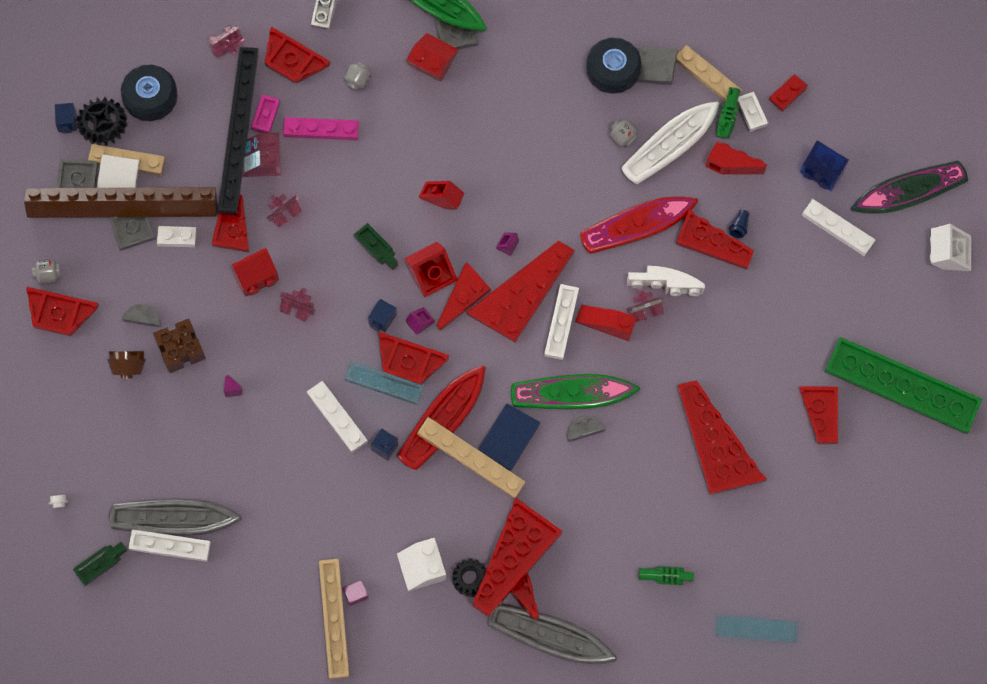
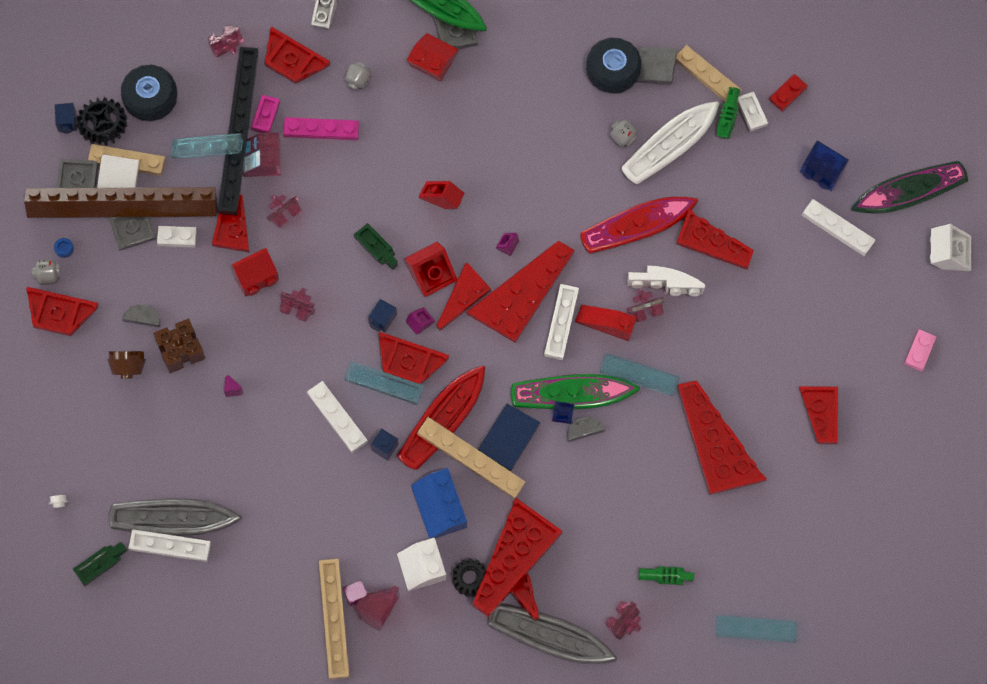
(63, 247): none -> blue tile
(207, 145): none -> clear light blue tile
(377, 606): none -> clear pink slope
(439, 504): none -> blue slope
(563, 412): none -> clear blue plate
(627, 622): none -> clear pink hips
(639, 374): none -> clear light blue plate
(732, 162): red slope -> none
(740, 224): dark blue cone -> none
(903, 385): green plate -> none
(920, 350): none -> bright pink plate

